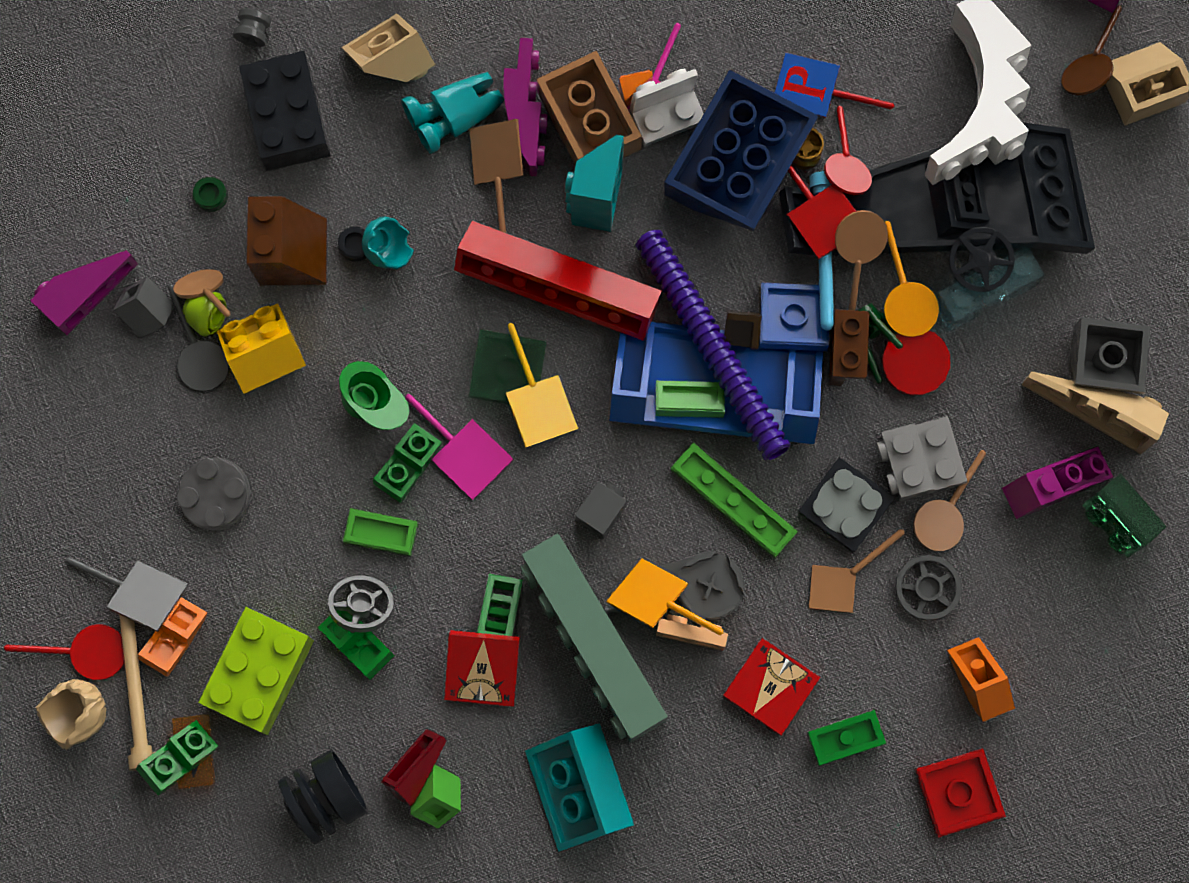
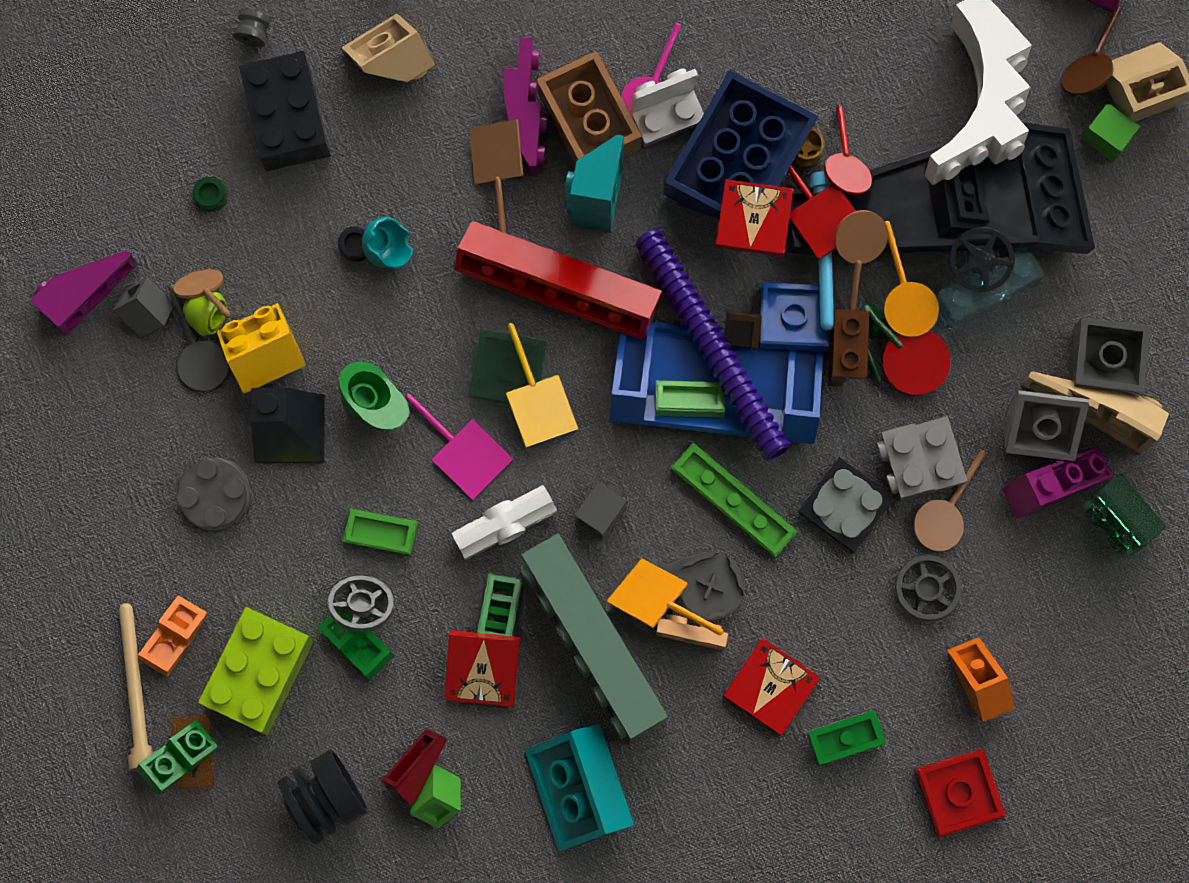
(72, 712): tan hair -> none
(94, 651): red piece -> none
(143, 596): piece -> none
(285, 242): reddish brown slope -> none
(287, 425): none -> black slope
(407, 463): green slope -> none
(458, 107): teal piece -> none
(504, 522): none -> white piece
(630, 82): orange slope -> none
(754, 218): none -> red tile
(812, 85): blue piece -> none
(835, 587): medium nougat piece -> none
(1045, 425): none -> light grey slope
(1110, 132): none -> bright green panel

